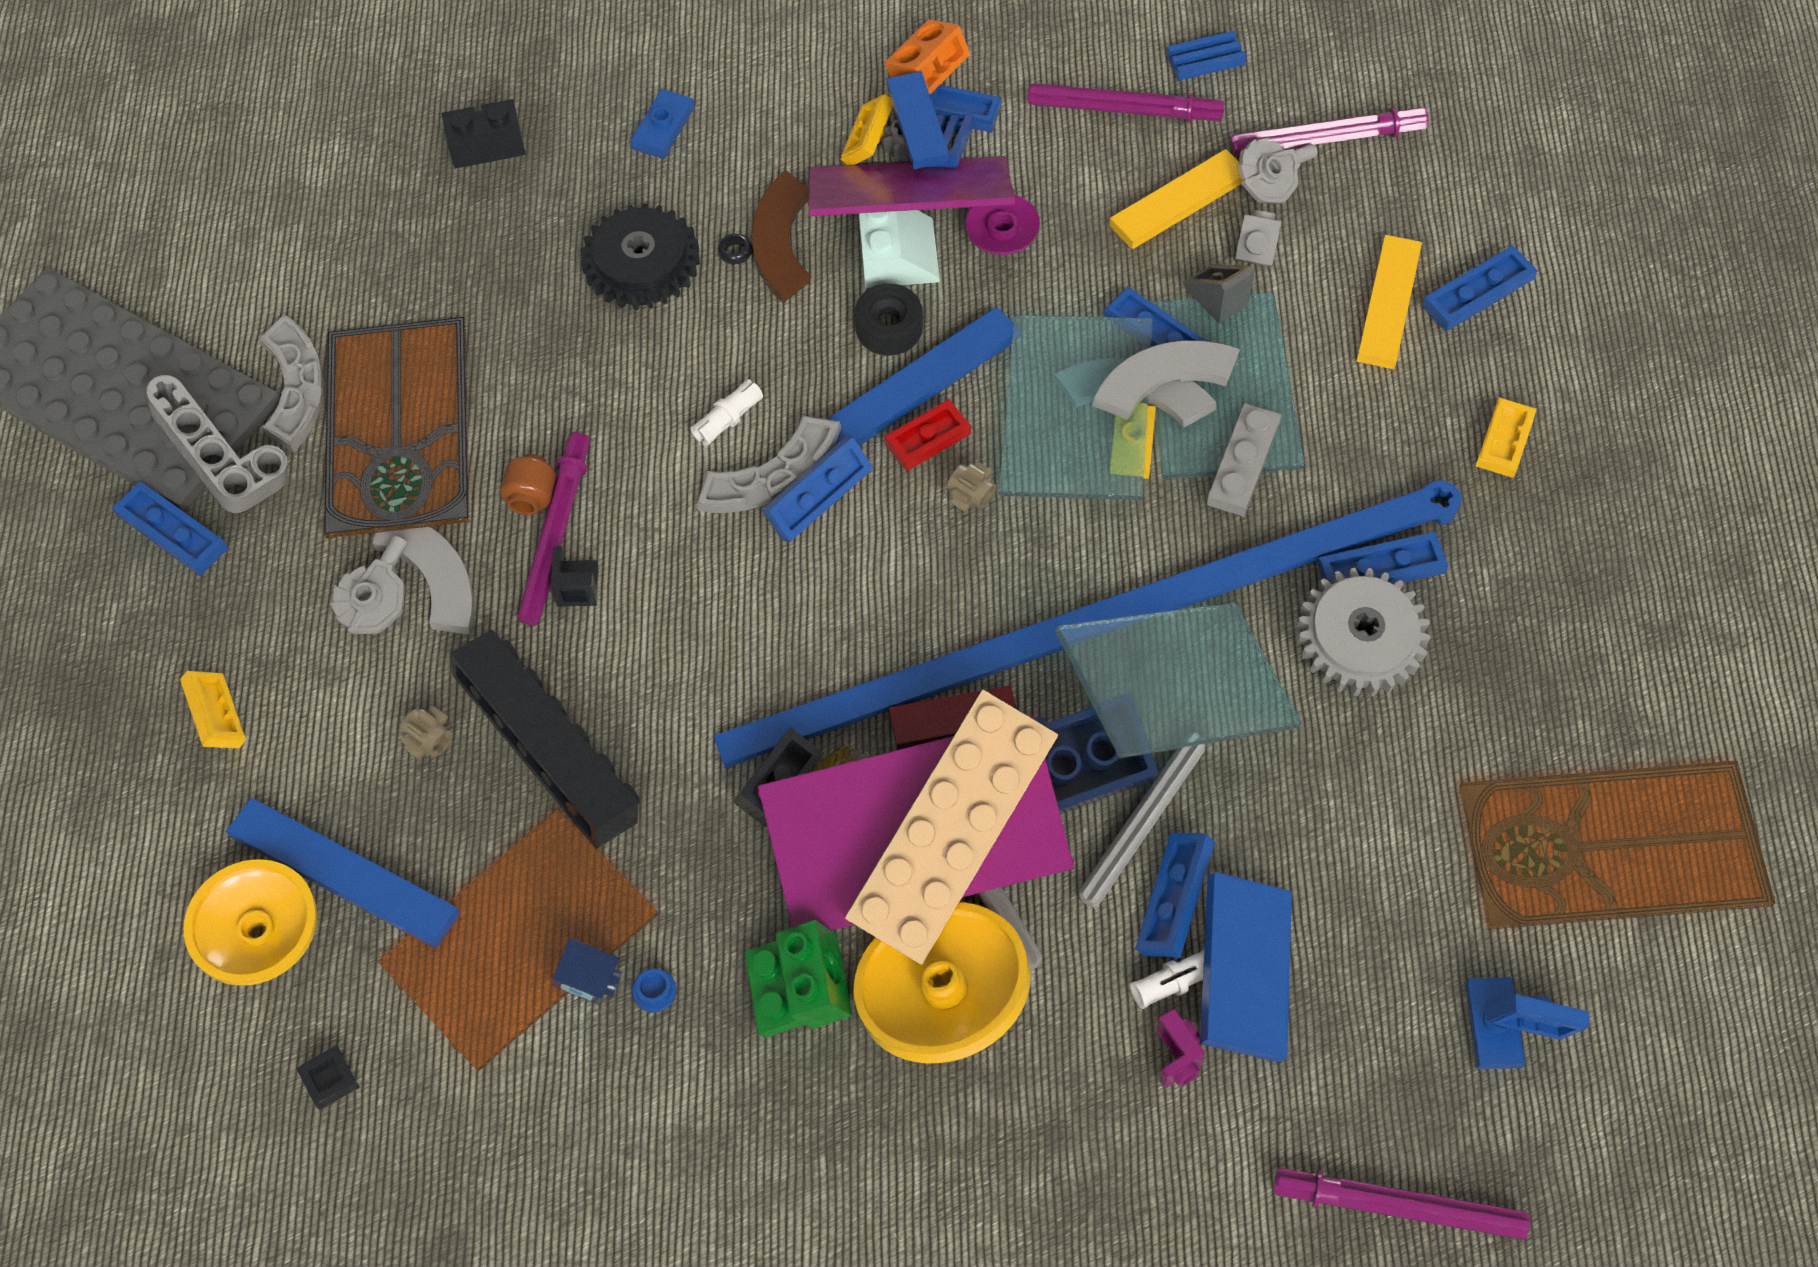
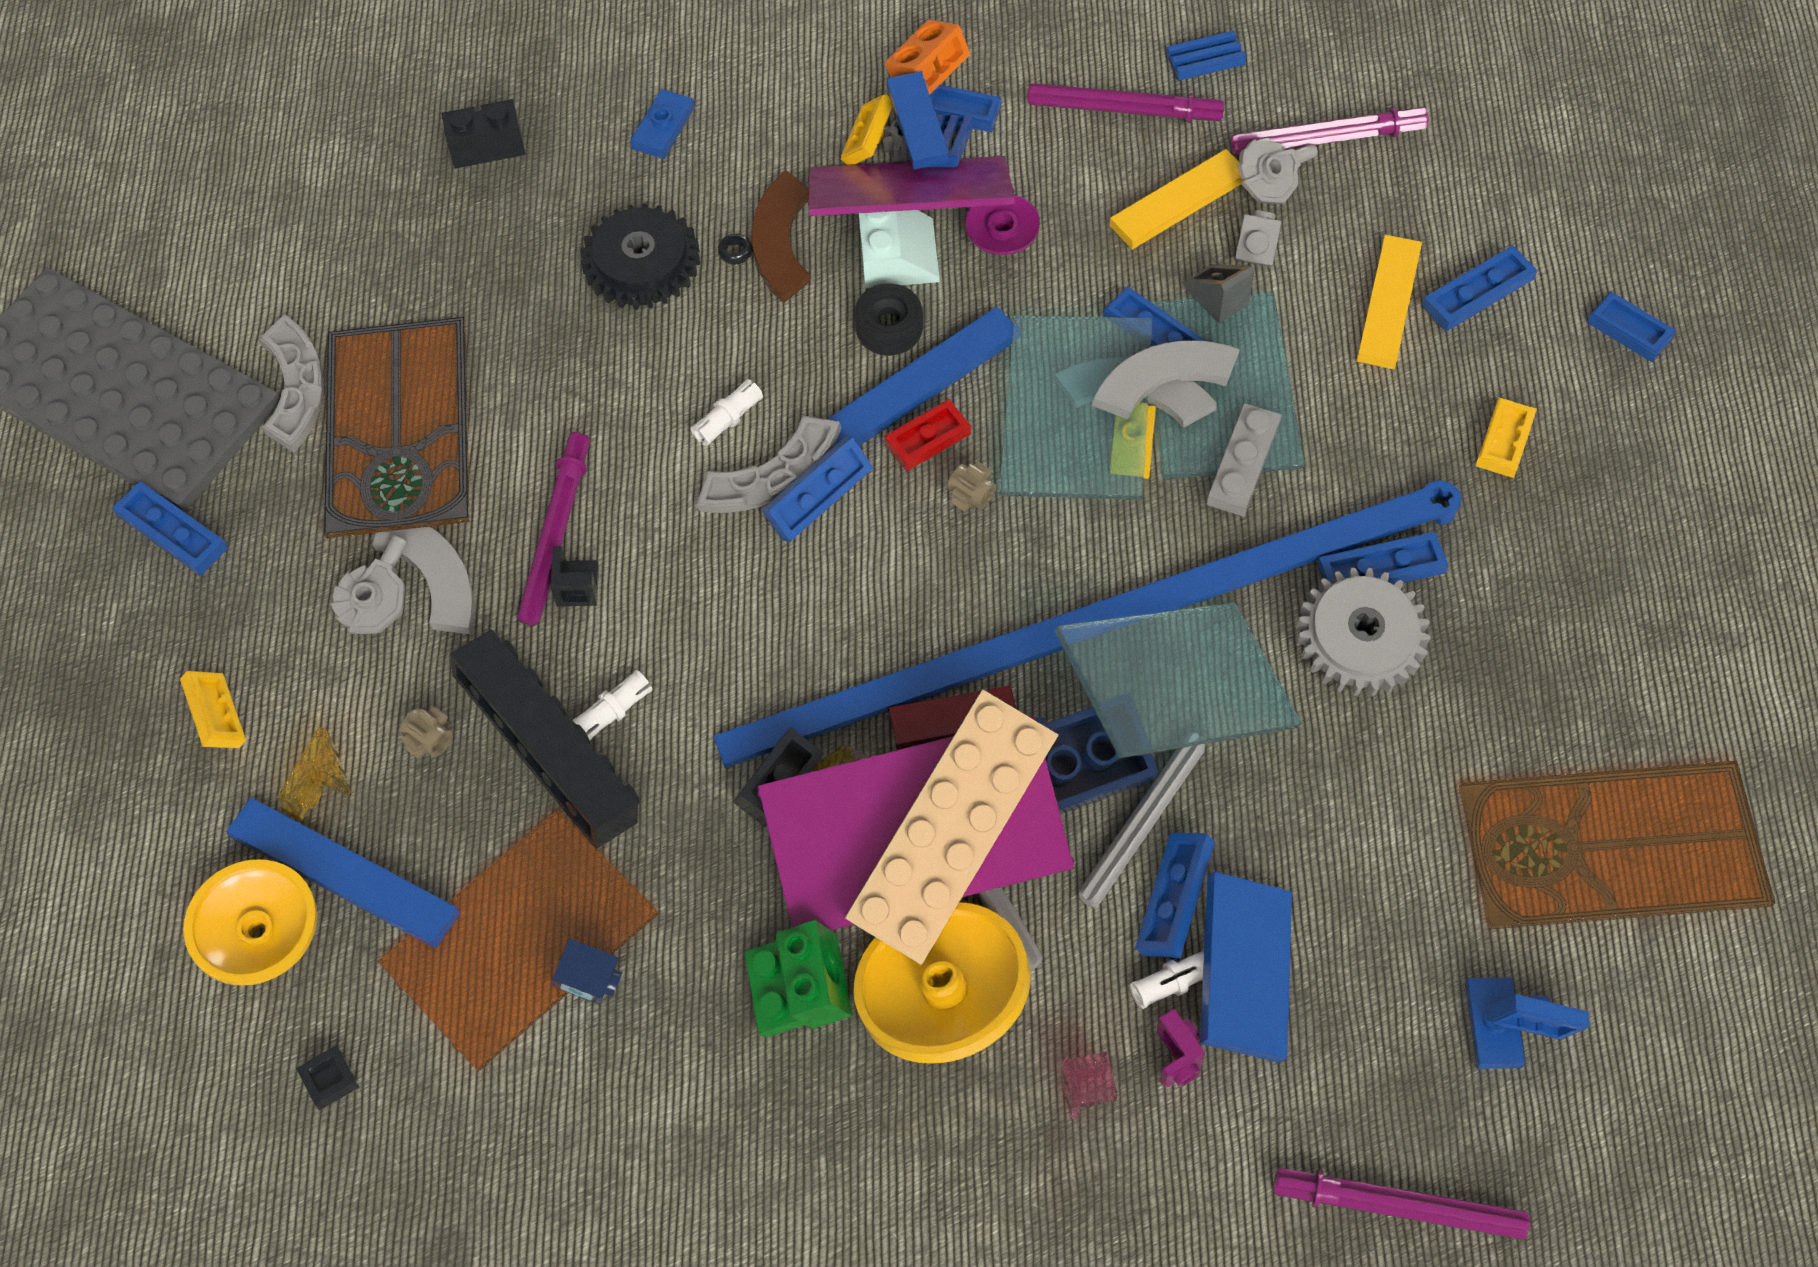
(210, 442): light grey beam -> none
(316, 768): none -> clear yellow slope
(528, 484): dark orange head -> none
(613, 704): none -> white pin
(654, 990): blue plate -> none
(1087, 1082): none -> clear pink panel
(1631, 326): none -> blue tile

